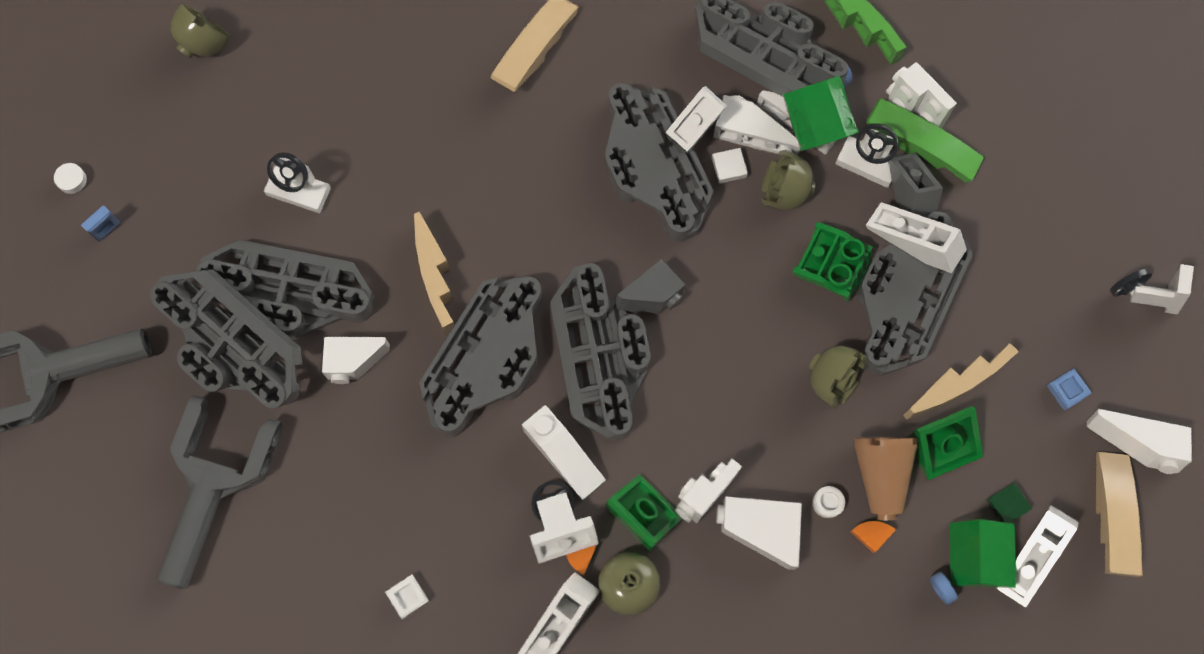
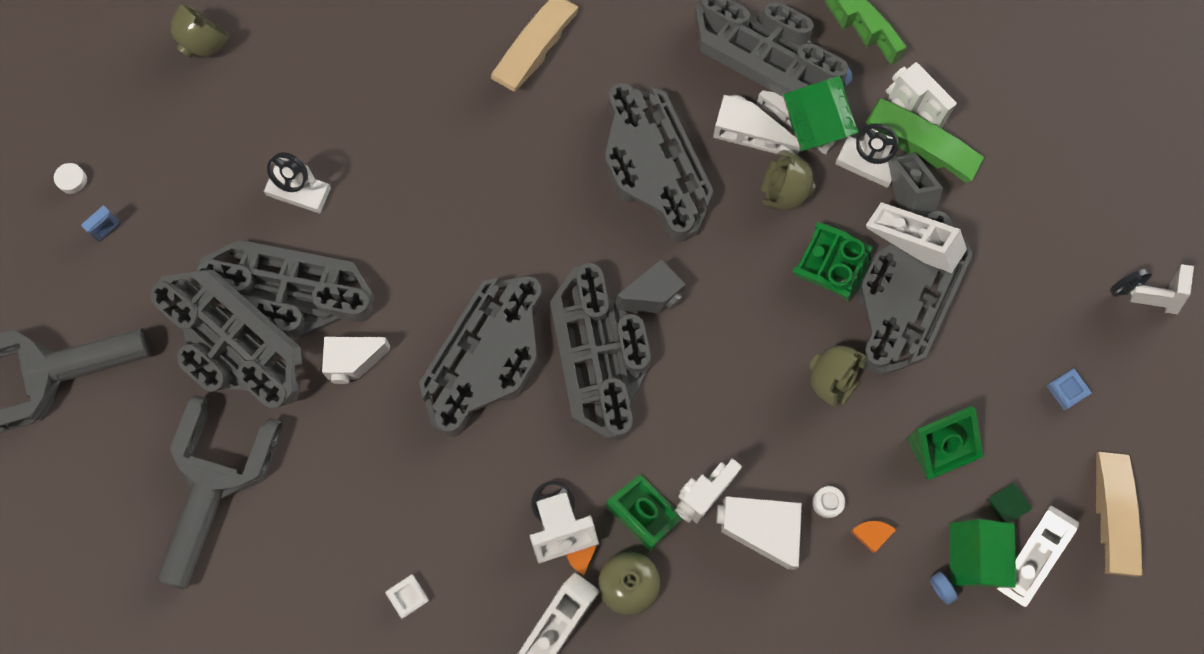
(432, 265): tan slope -> none
(563, 452): white slope -> none
(696, 118): white piece -> none
(729, 165): white tile -> none
(886, 472): medium nougat cone -> none
(953, 386): tan slope -> none
(1146, 440): white slope -> none

